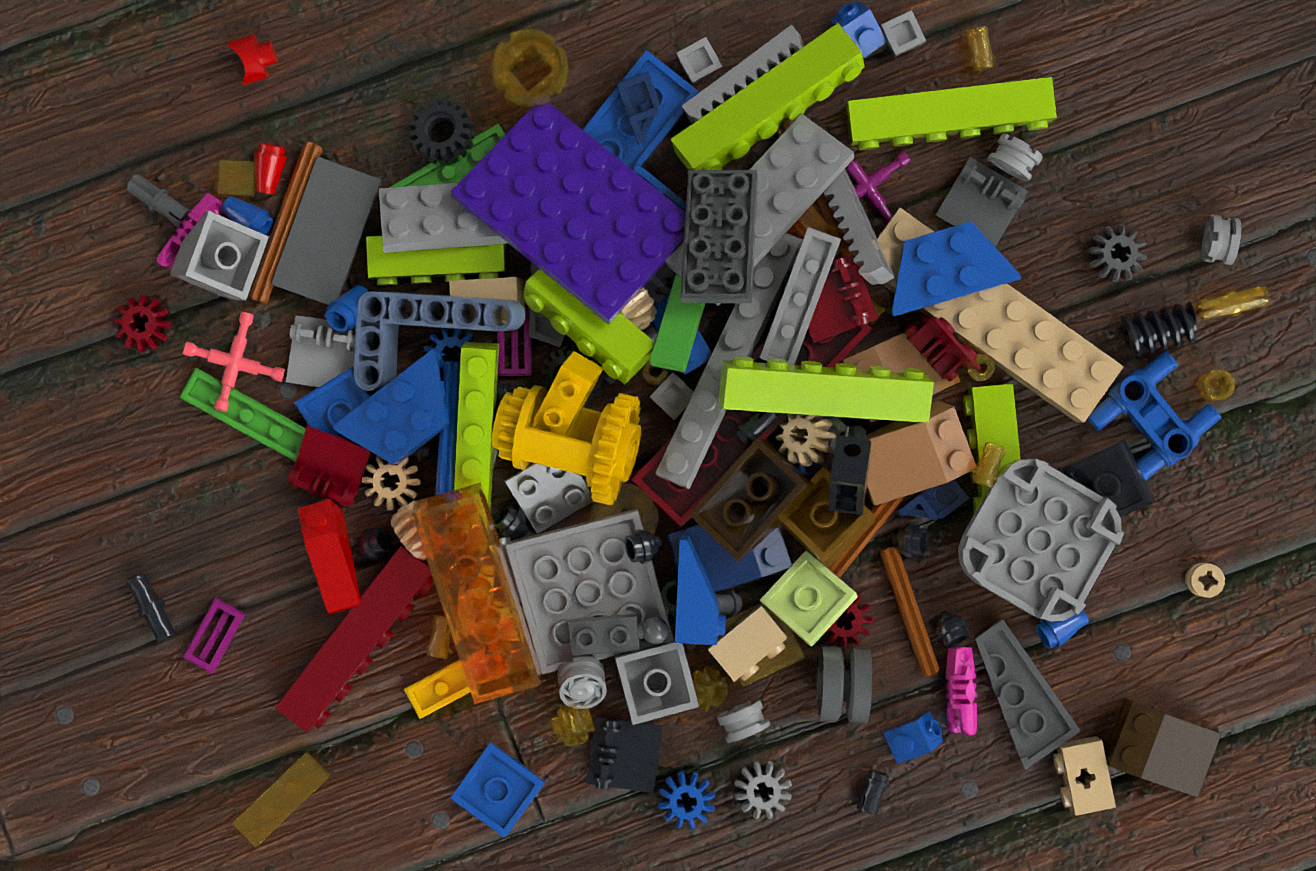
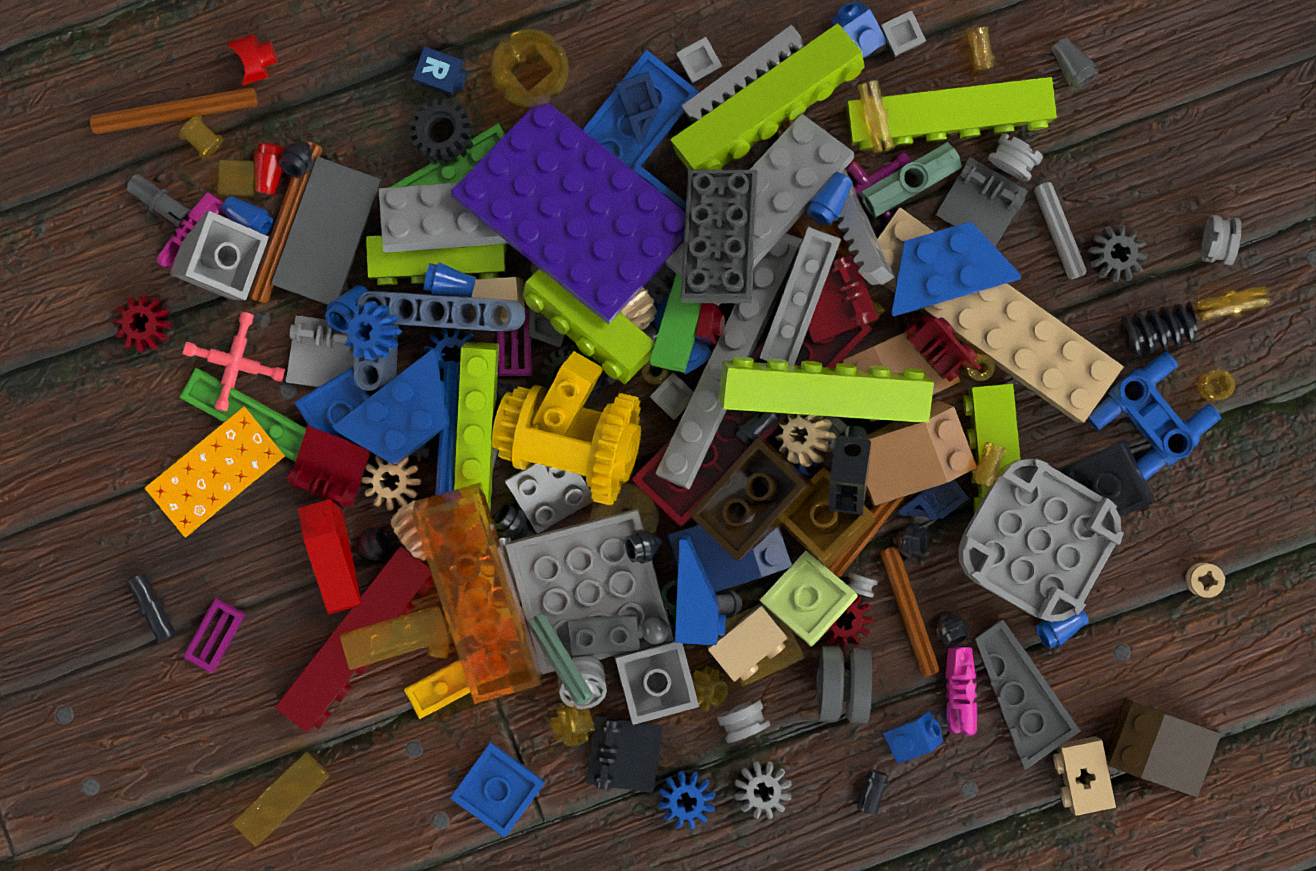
(173, 110): none -> dark orange axle
(201, 137): none -> clear yellow bush
(214, 472): none -> light orange sticker
(296, 159): none -> black plate
(371, 331): none -> blue gear
(394, 637): none -> clear yellow tile
(440, 72): none -> dark blue brick
(448, 281): none -> blue cone
(560, 659): none -> sand green axle
(710, 324): none -> dark red plate
(830, 199): none -> blue cone
(861, 584): none -> light grey bush
(875, 116): none -> clear yellow pin
(928, 171): none -> sand green piece
(1060, 230): none -> light grey axle
(1075, 65): none -> dark grey cone

